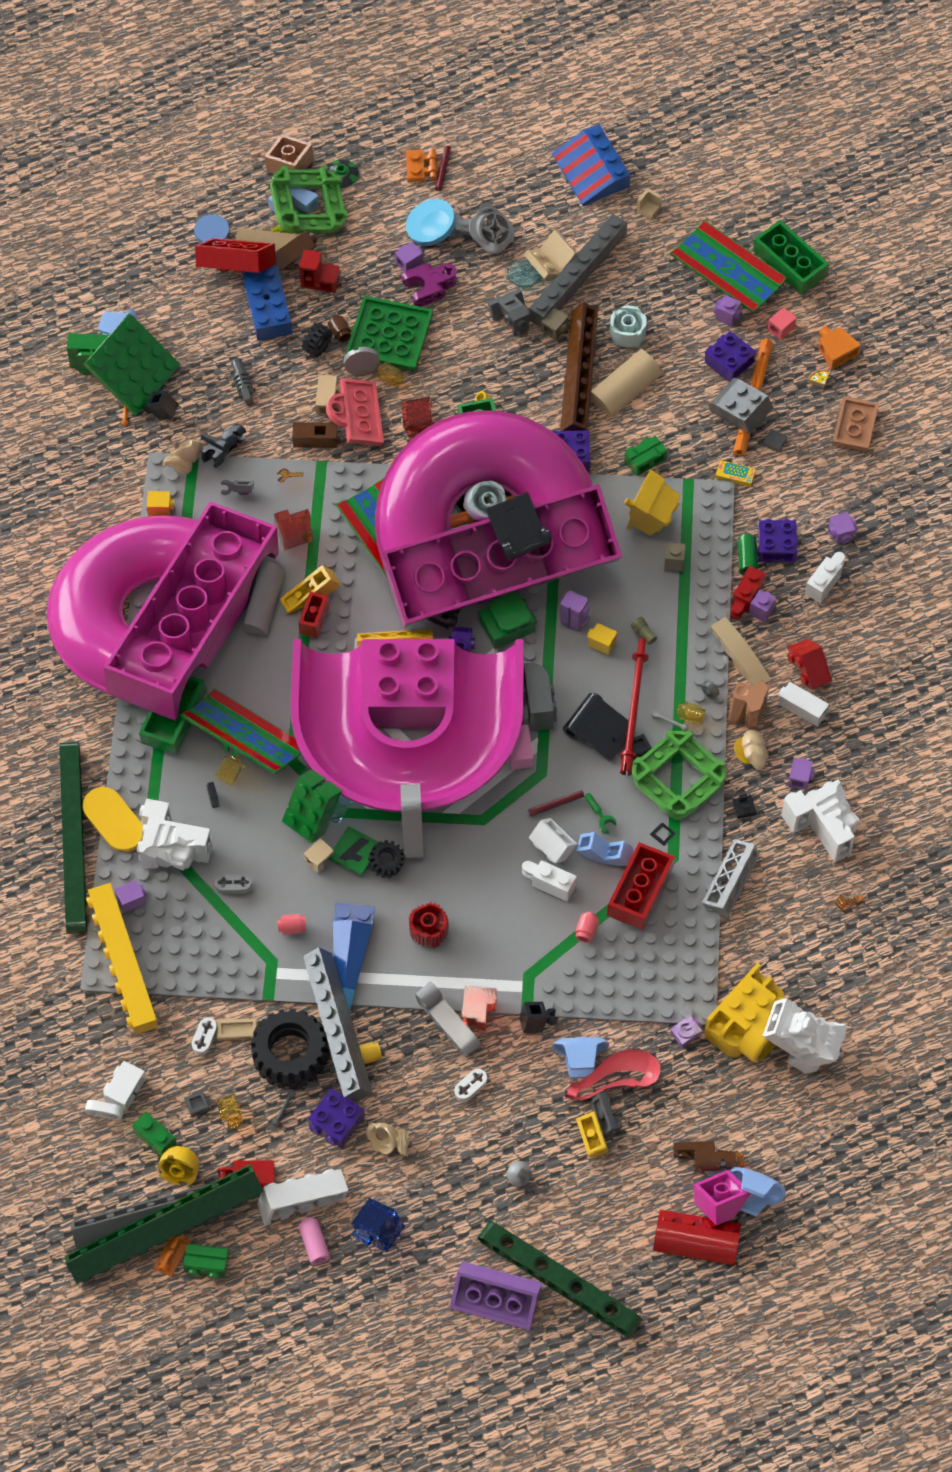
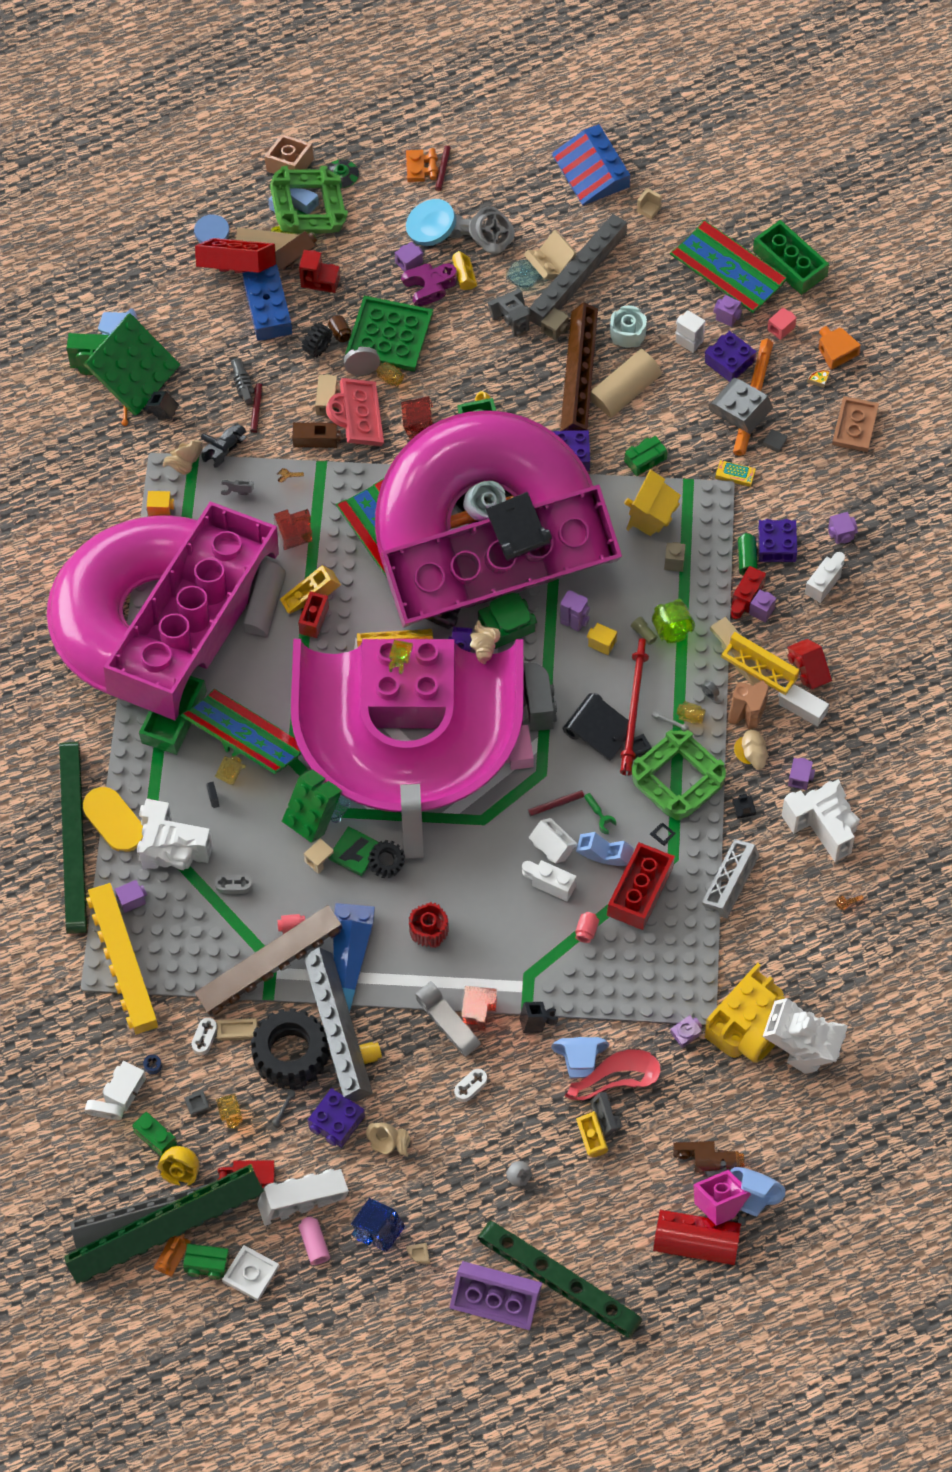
(152, 1071): none -> dark blue bush
(250, 1273): none -> white plate
(256, 408): none -> dark red bar
(269, 960): none -> brick
(400, 654): none -> clear neon green plate
(419, 1253): none -> tan tile
(464, 271): none -> yellow brick
(484, 641): none -> tan hair
(673, 621): none -> clear neon green brick
(690, 331): none -> white piece
(765, 659): none -> yellow fence

